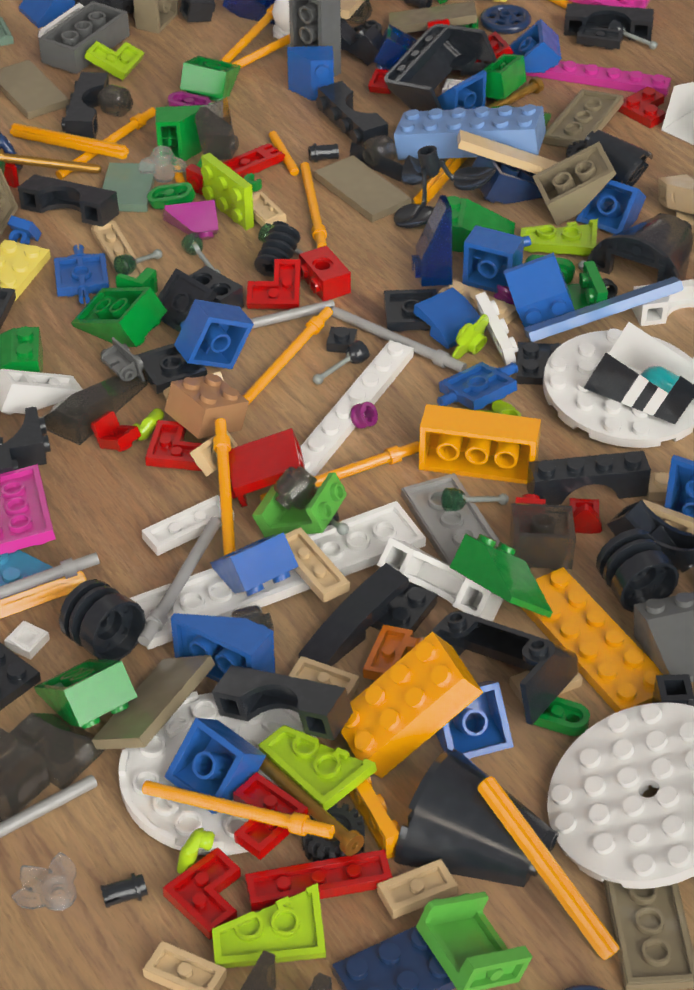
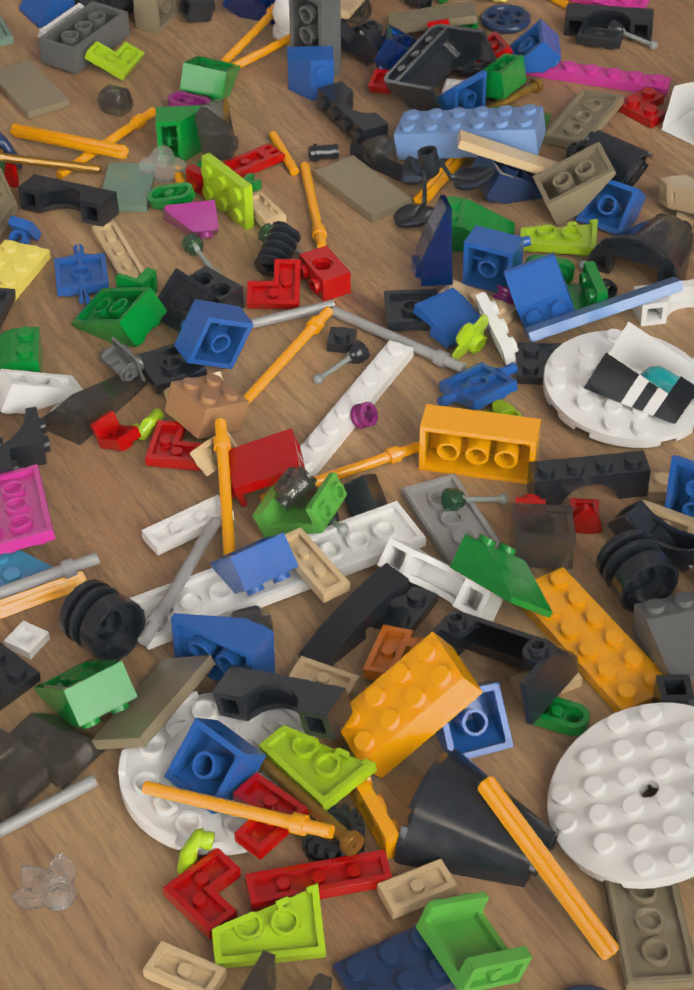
(80, 114): black arch -> none
(124, 890): black pin -> none
(127, 263): clear green hinge -> none
(364, 494): none -> black panel

